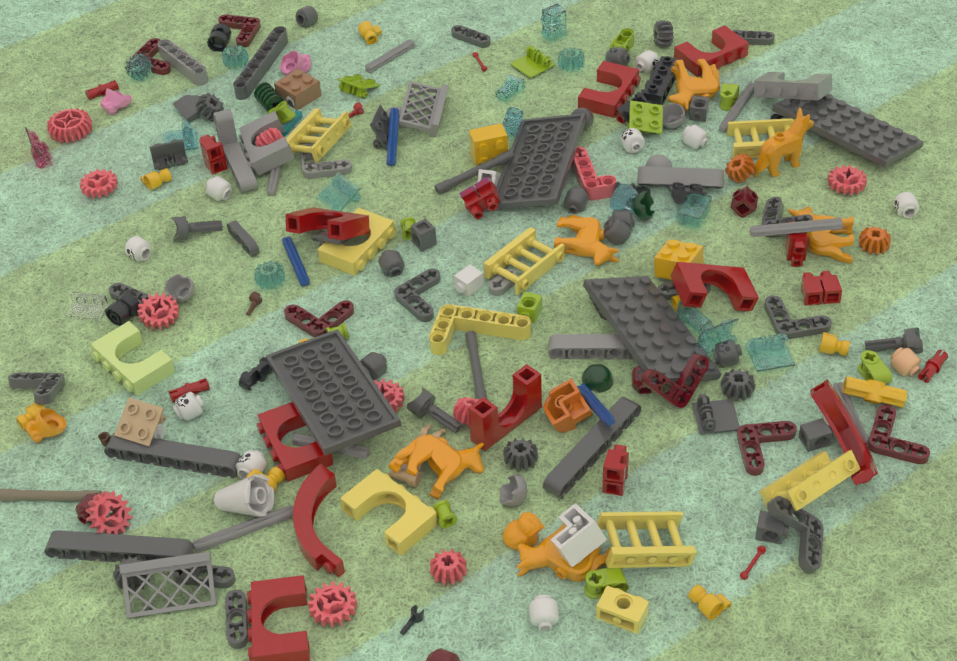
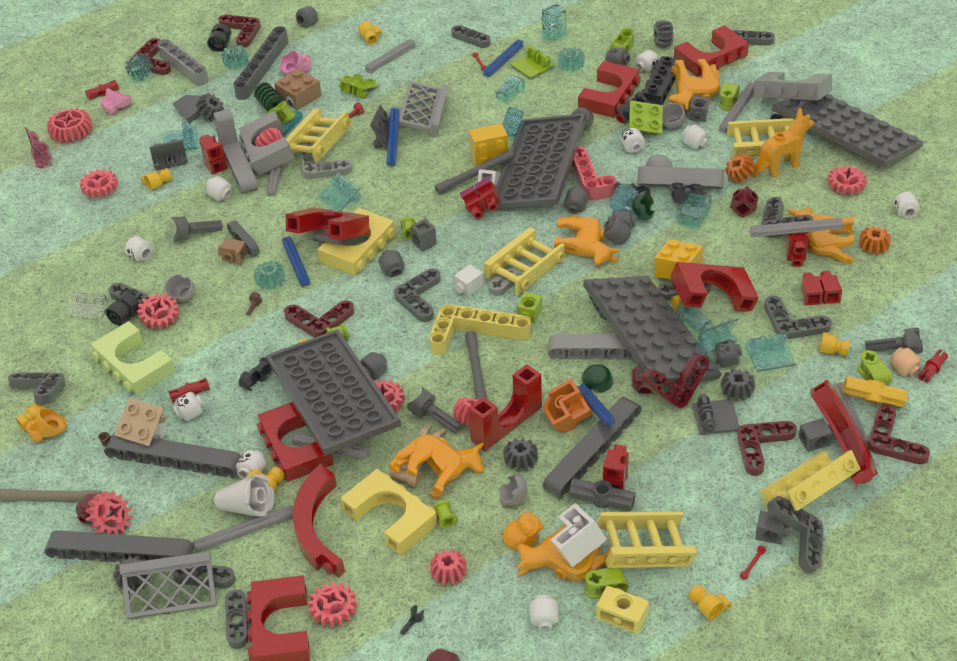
(233, 251): none -> medium nougat brick
(503, 58): none -> blue axle
(602, 494): none -> dark grey piece

